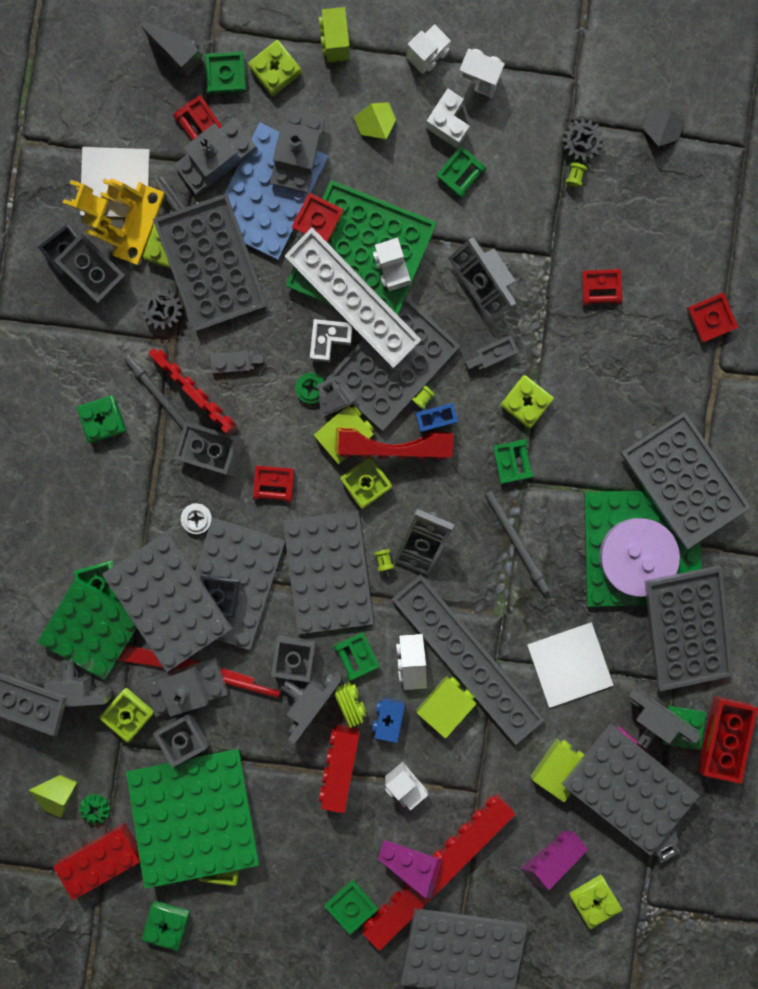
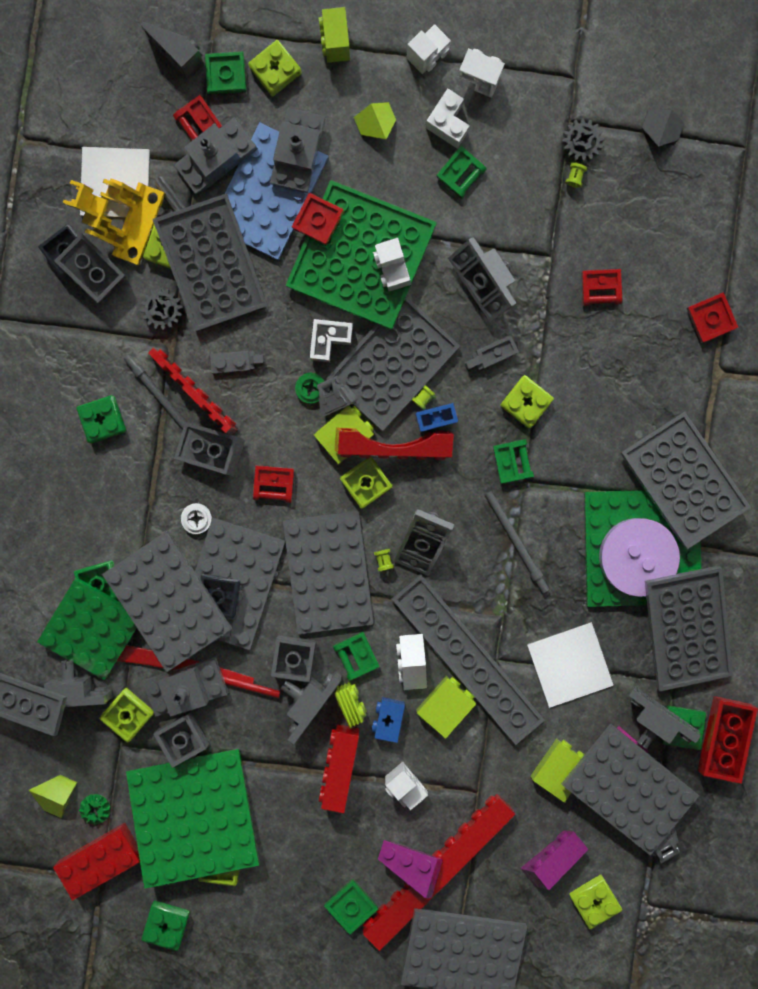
(353, 298): white plate -> none

